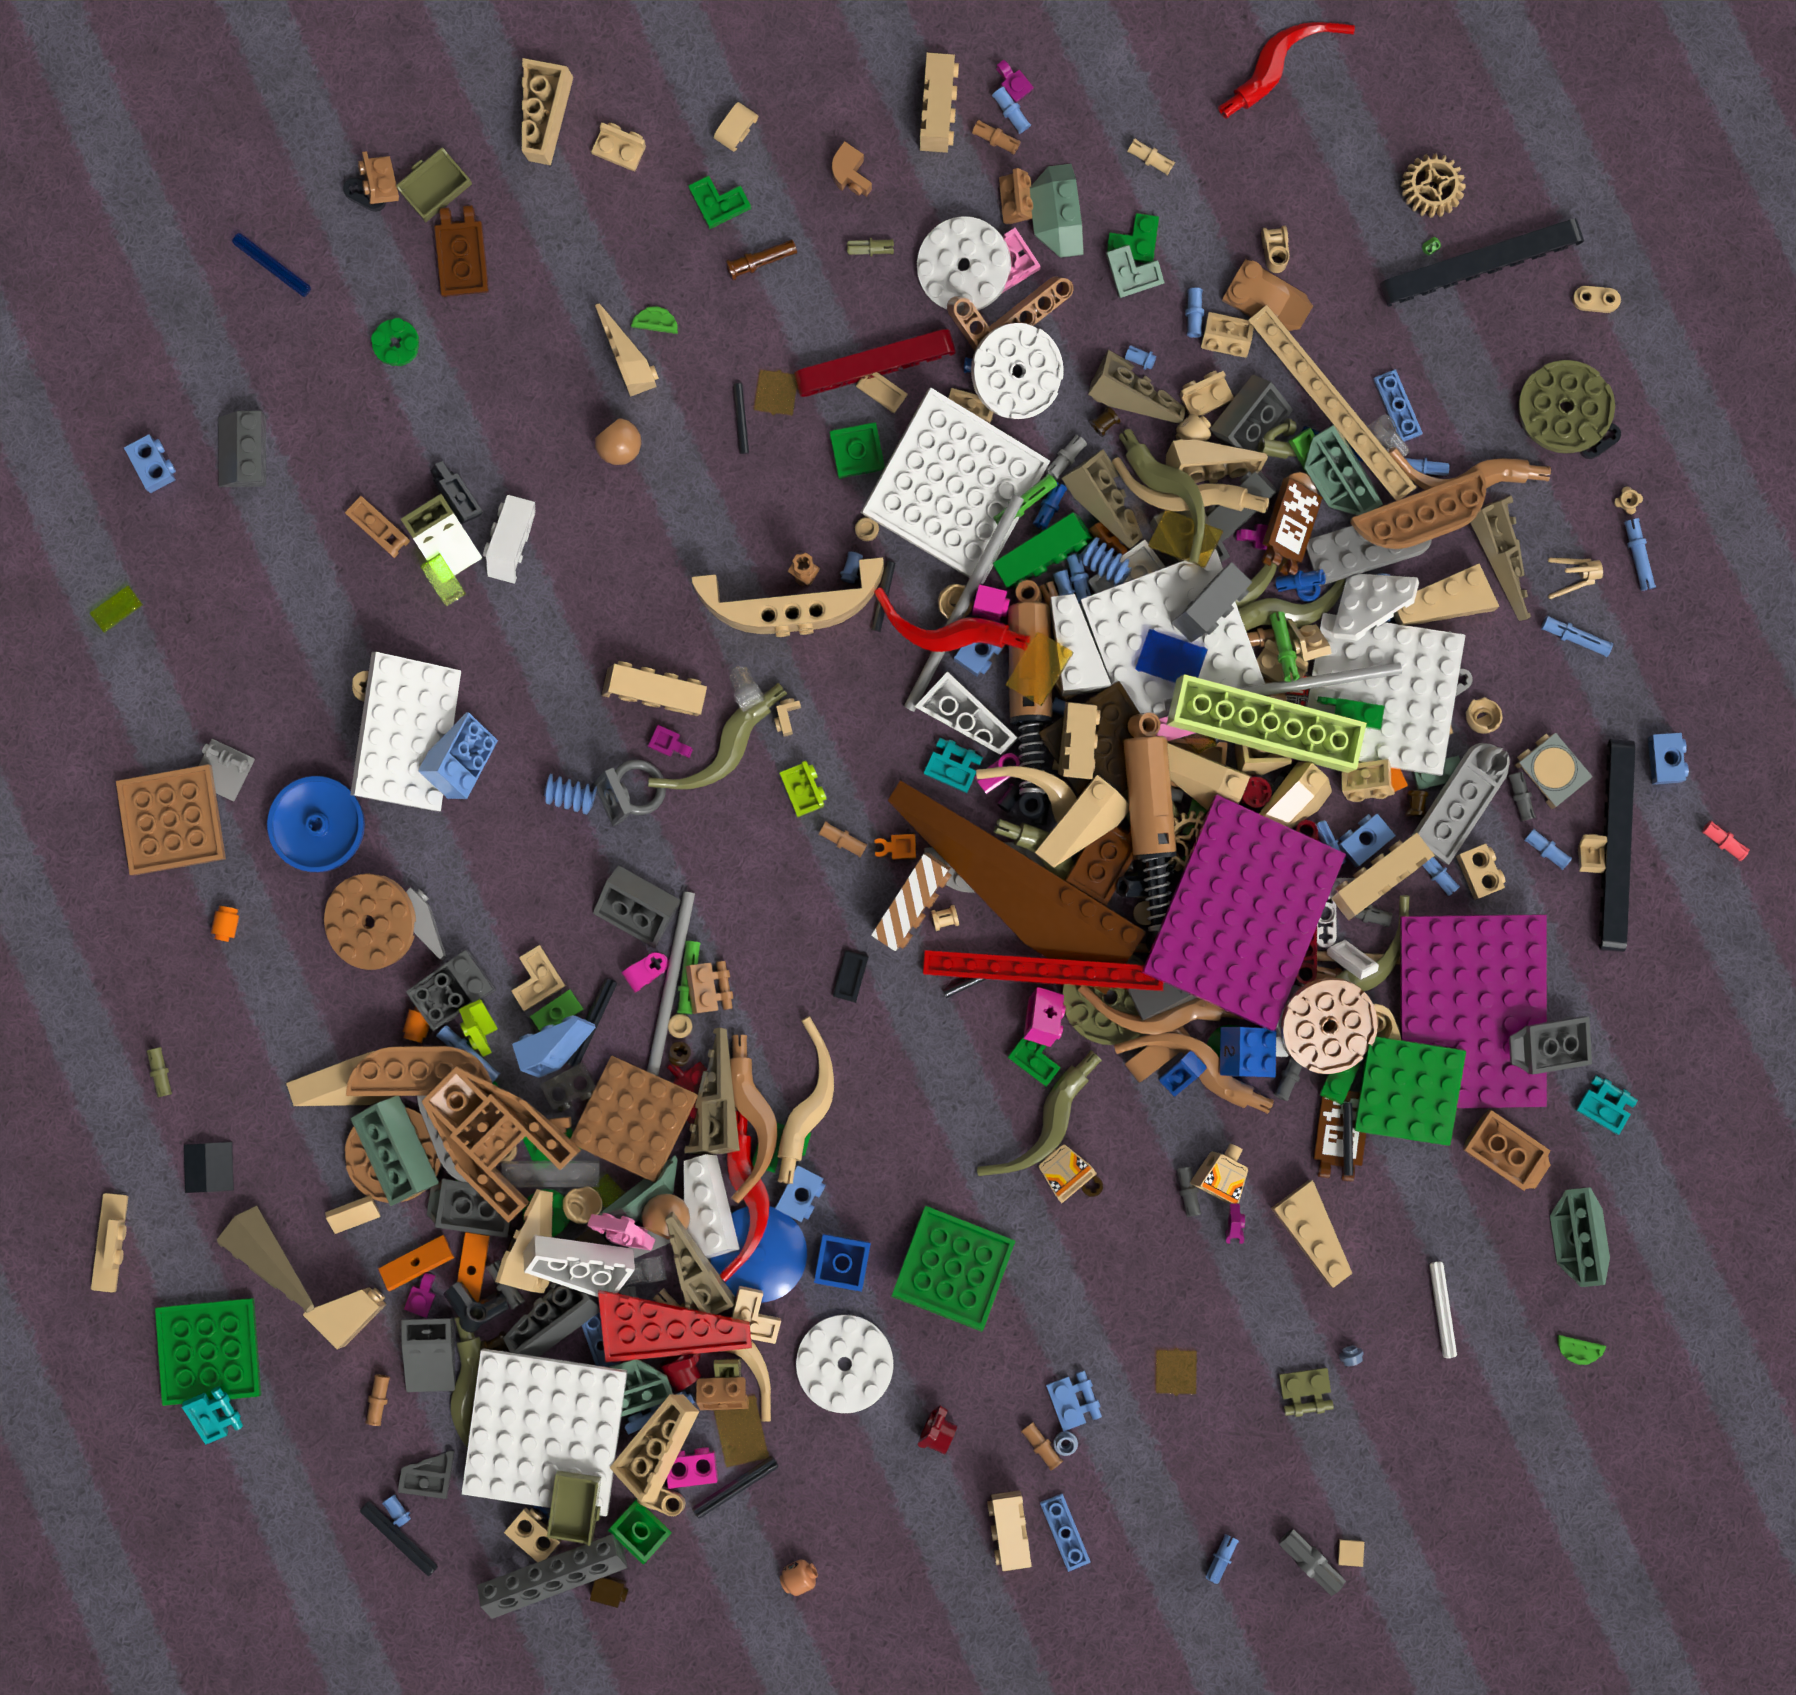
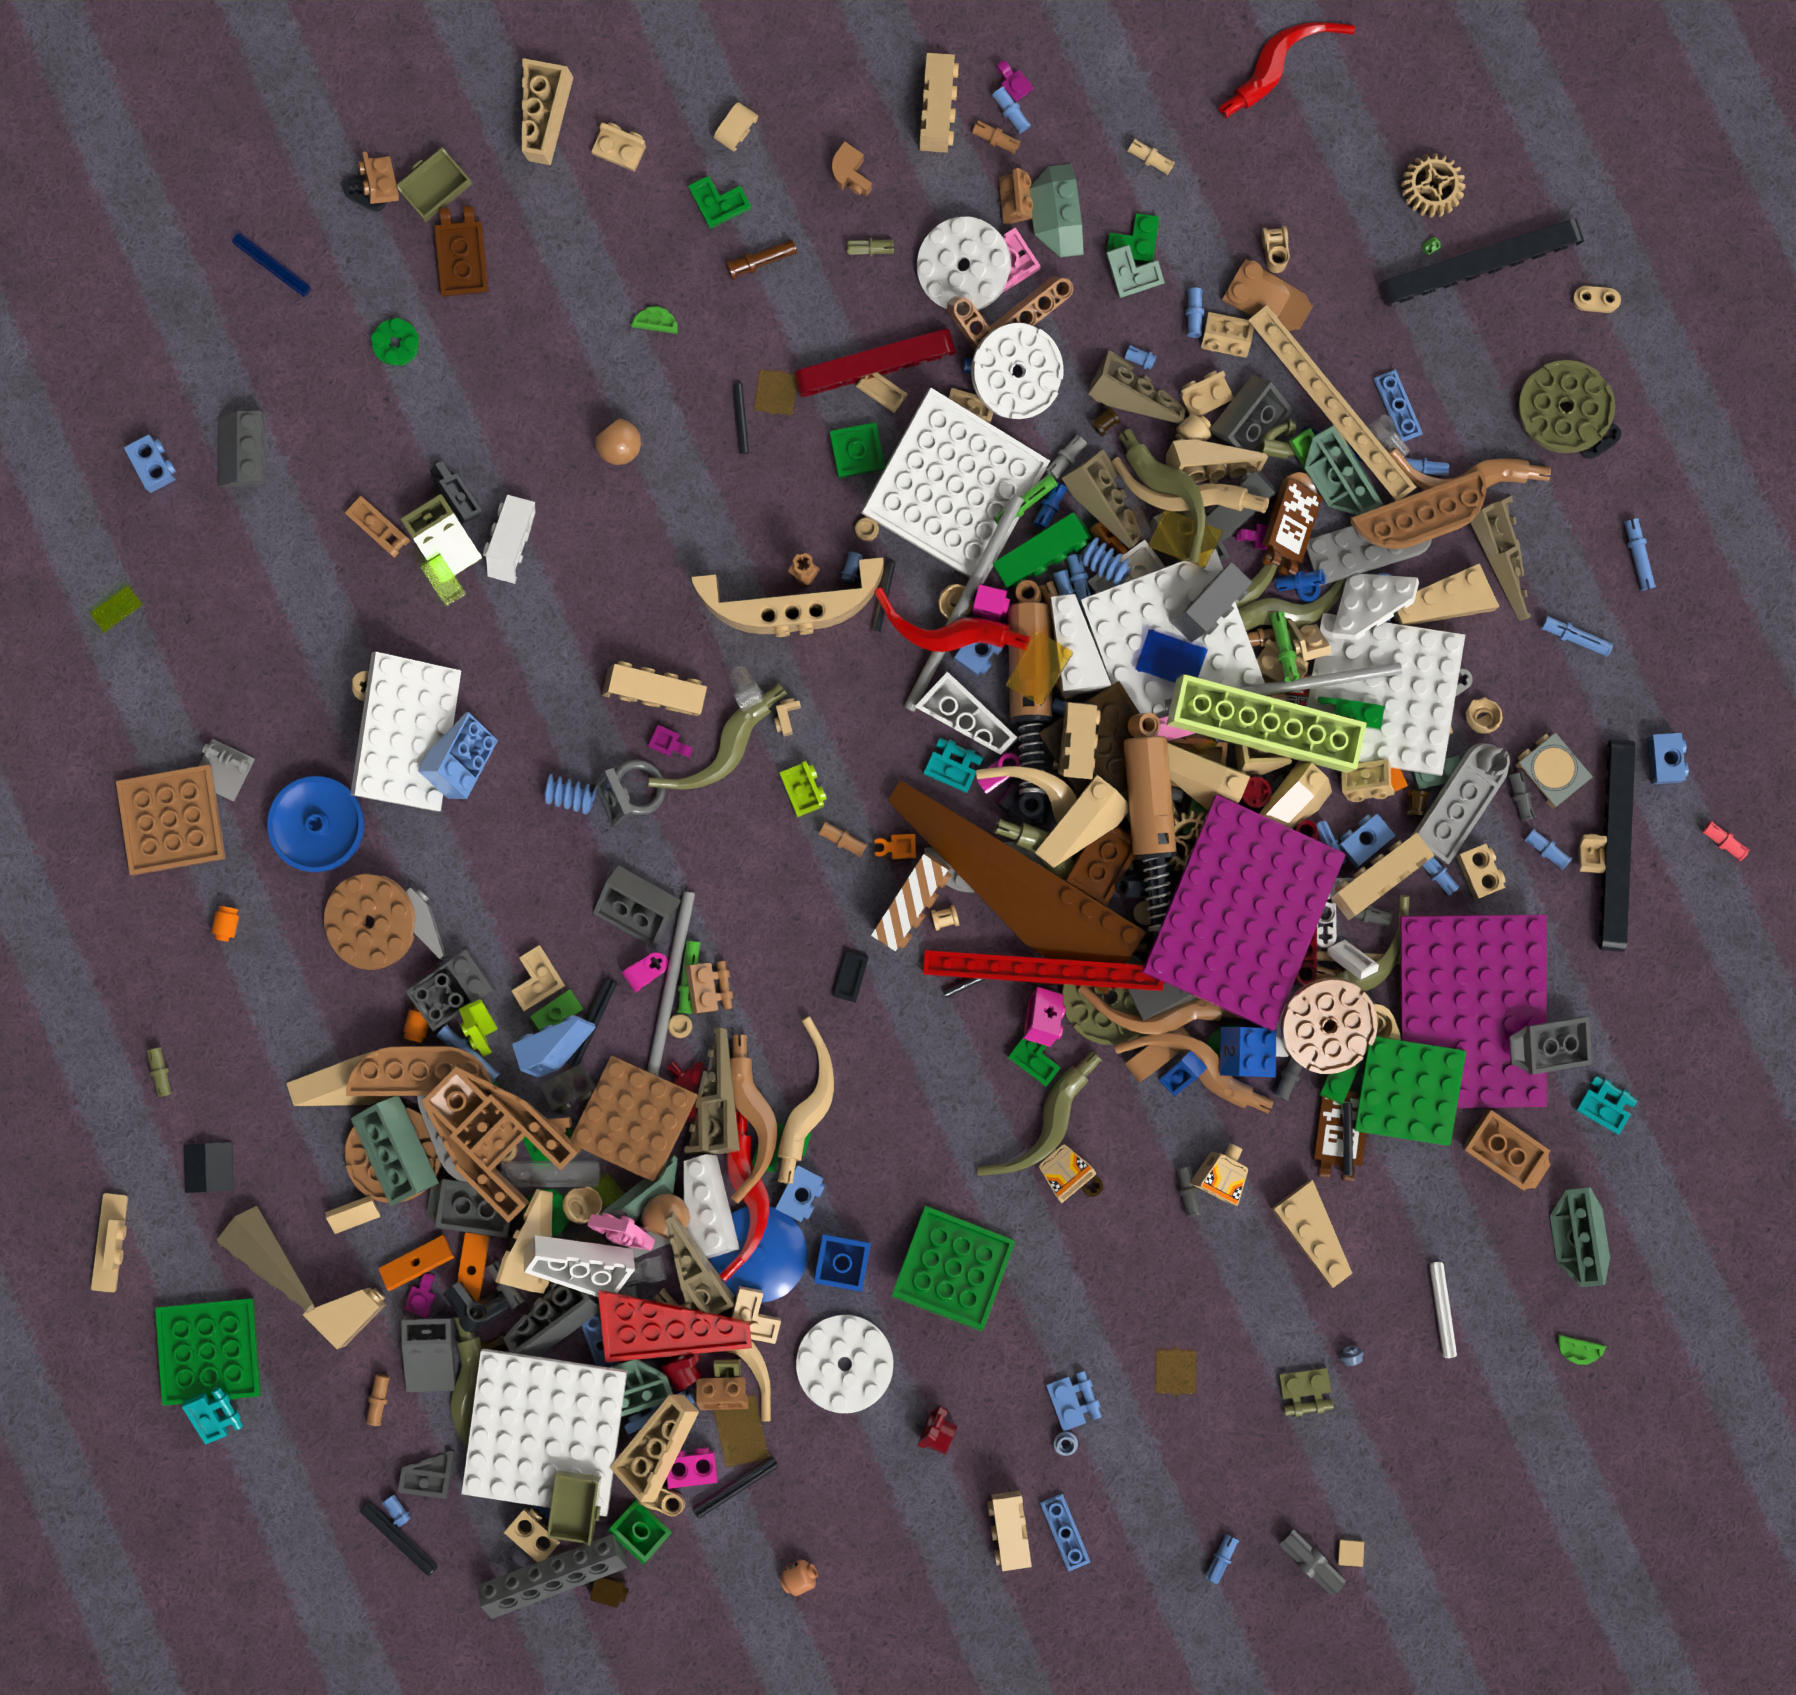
(631, 362): tan wedge -> none
(679, 1061): dark brown bush -> none
(1042, 1446): medium nougat pin -> none
(1235, 1223): magenta plate -> none
(1588, 570): tan plant -> none
(1630, 494): tan plate -> none

